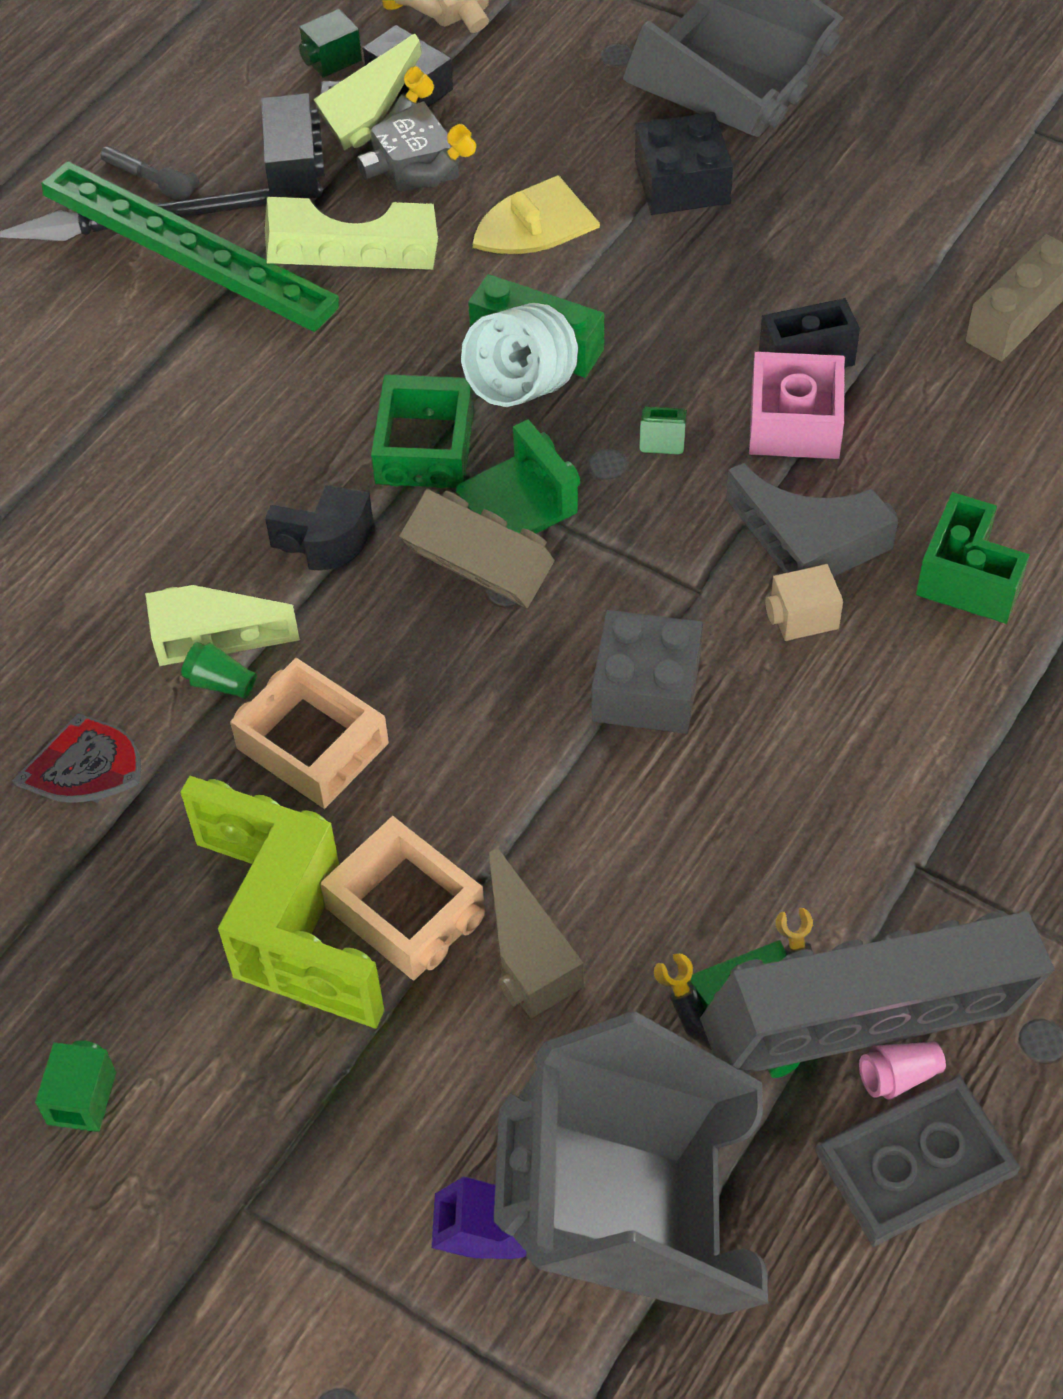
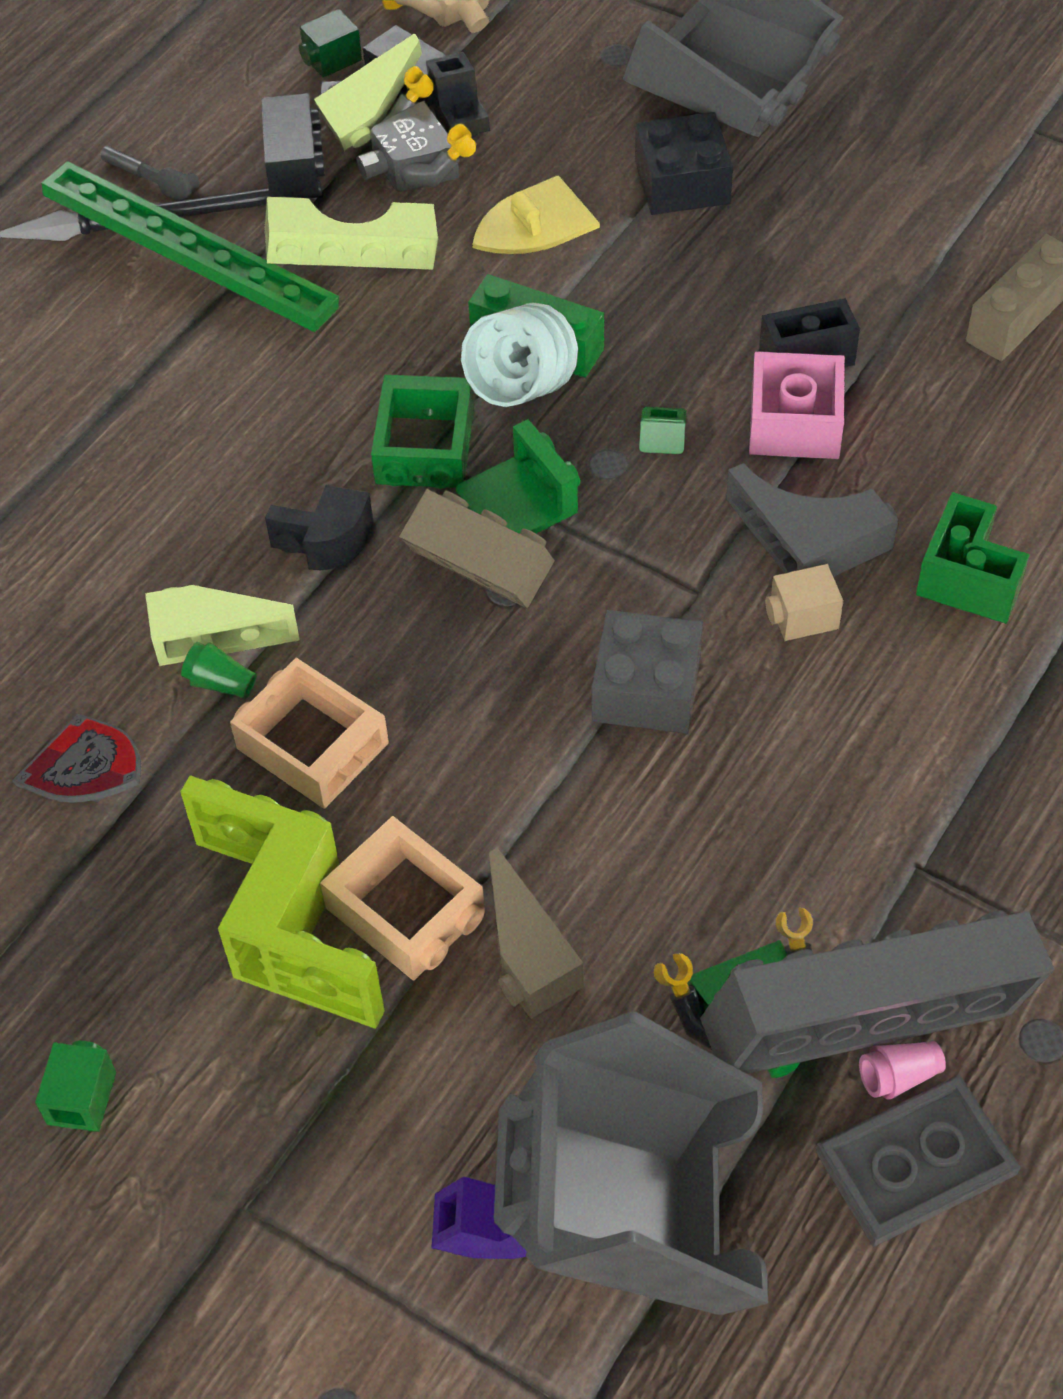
(456, 94): none -> black brick

